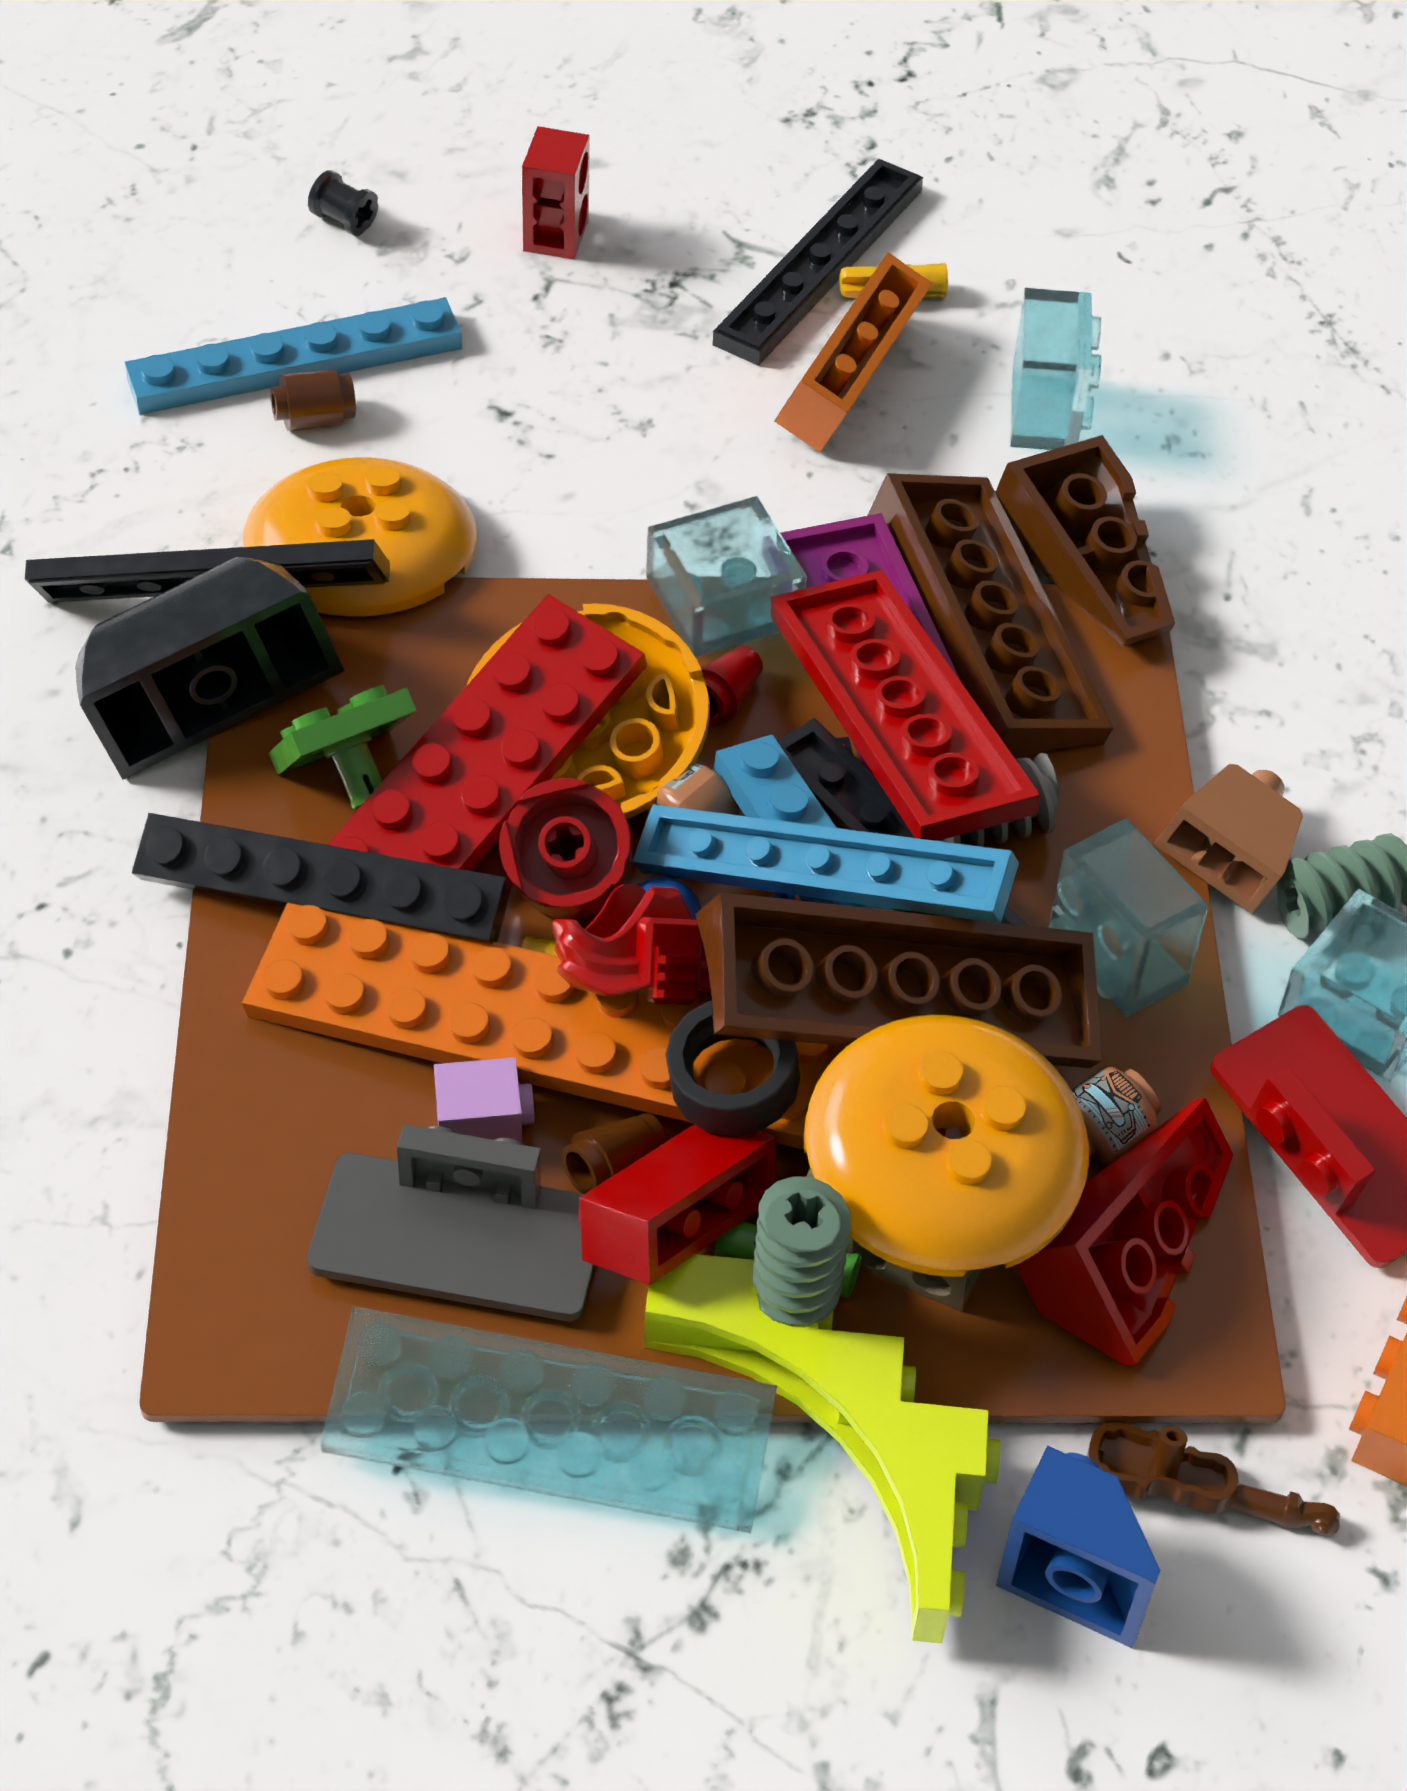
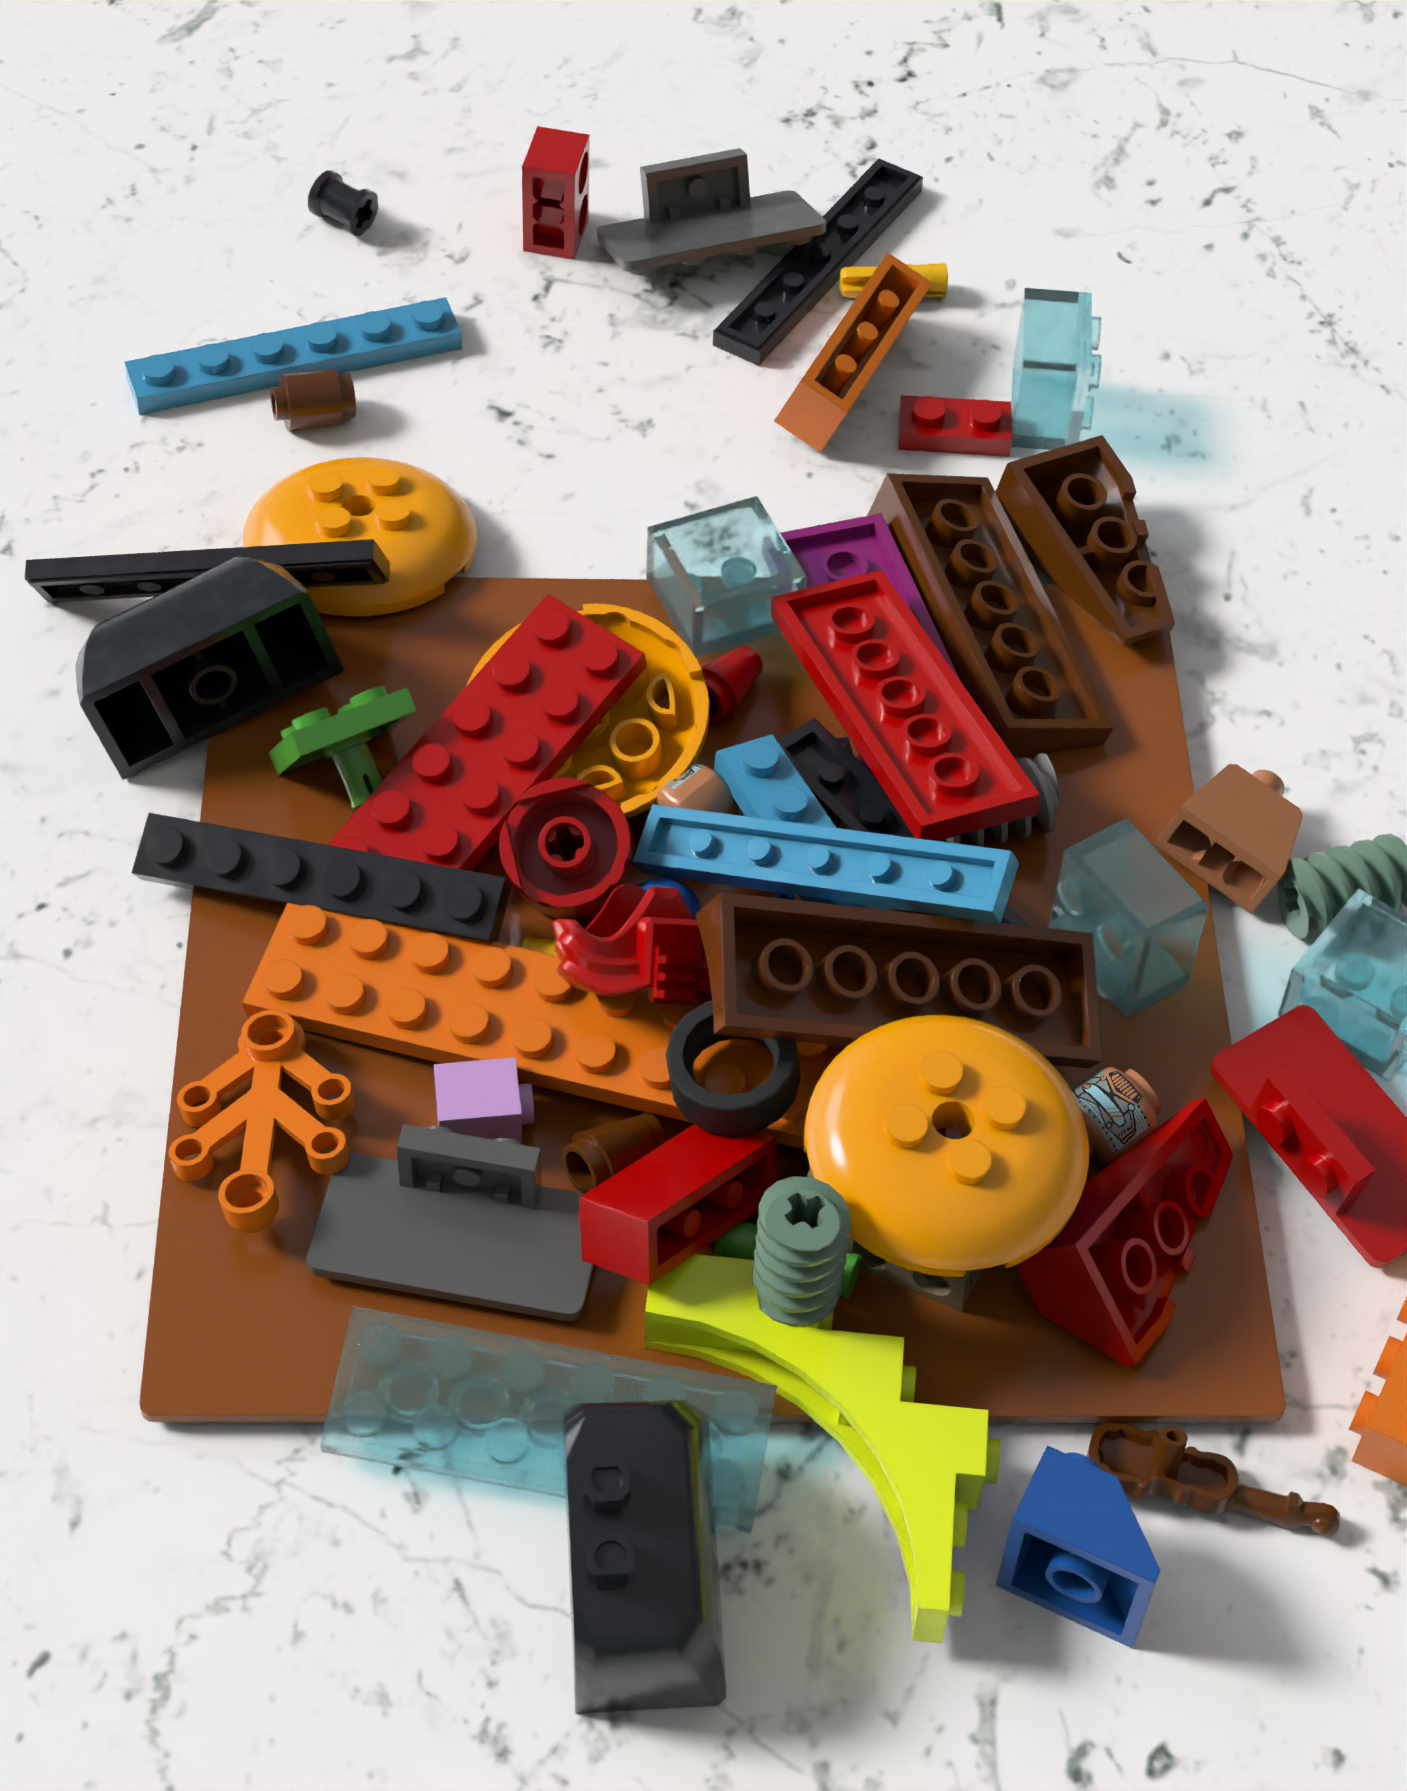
(267, 1048): none -> orange plant
(642, 1557): none -> black hips
(705, 210): none -> dark grey bracket
(955, 425): none -> red plate

